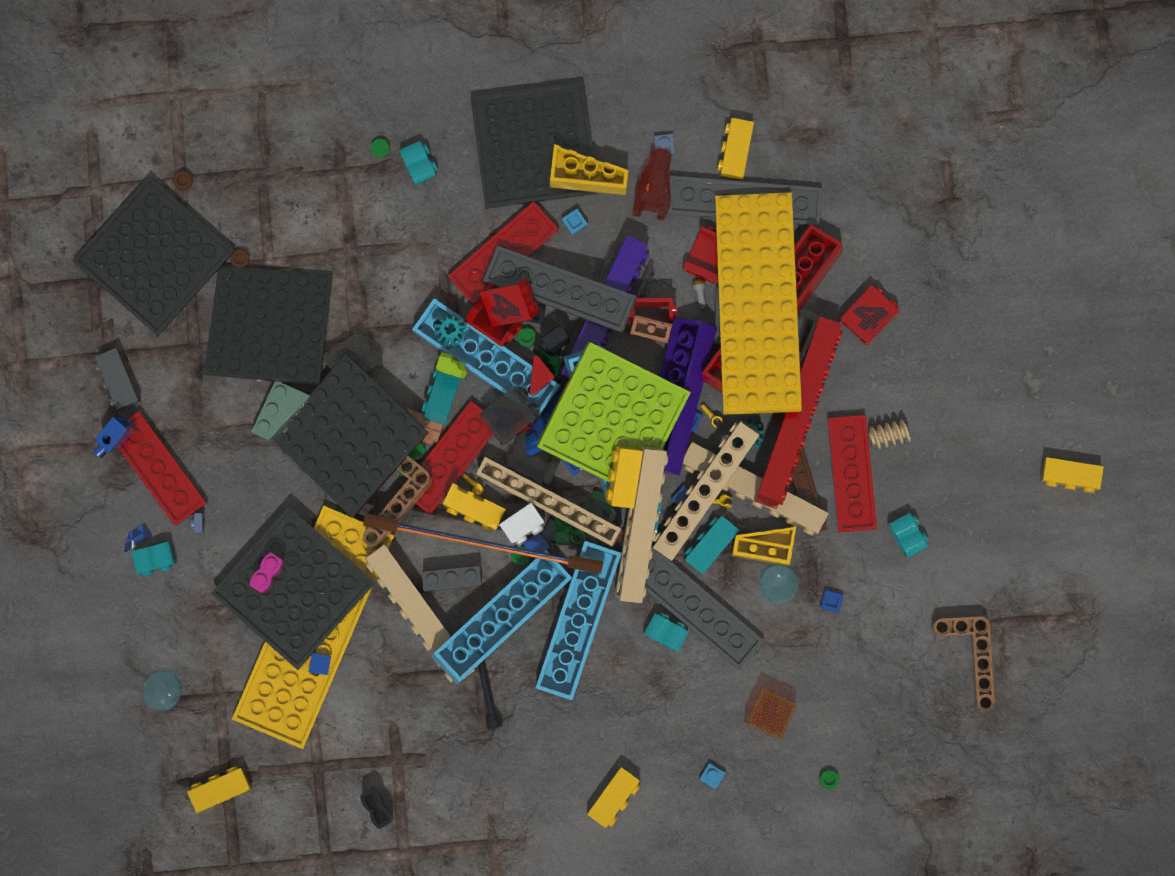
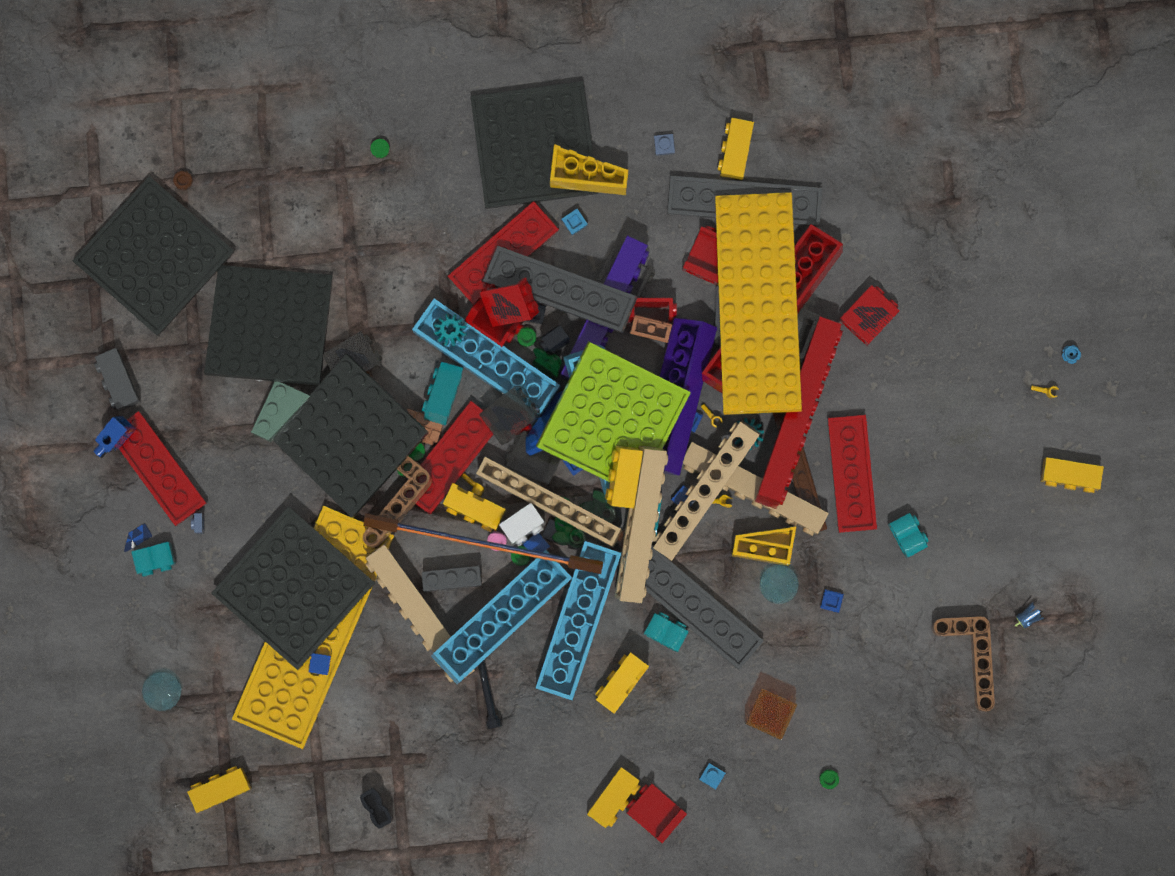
(240, 258): reddish brown tile -> none
(264, 577): dark pink brick -> none
(418, 163): teal brick -> none
(451, 365): lime rock -> none
(497, 537): none -> bright pink tile
(540, 376): red slope -> none
(621, 682): none -> yellow wedge
(653, 188): clear red animal -> none
(655, 812): none -> red panel
(699, 286): light grey piece -> none
(710, 544): teal brick -> none
(888, 434): tan piece -> none
(1026, 618): none -> flat silver piece
(1047, 391): none -> yellow hand
(1071, 349): none -> dark azure plate

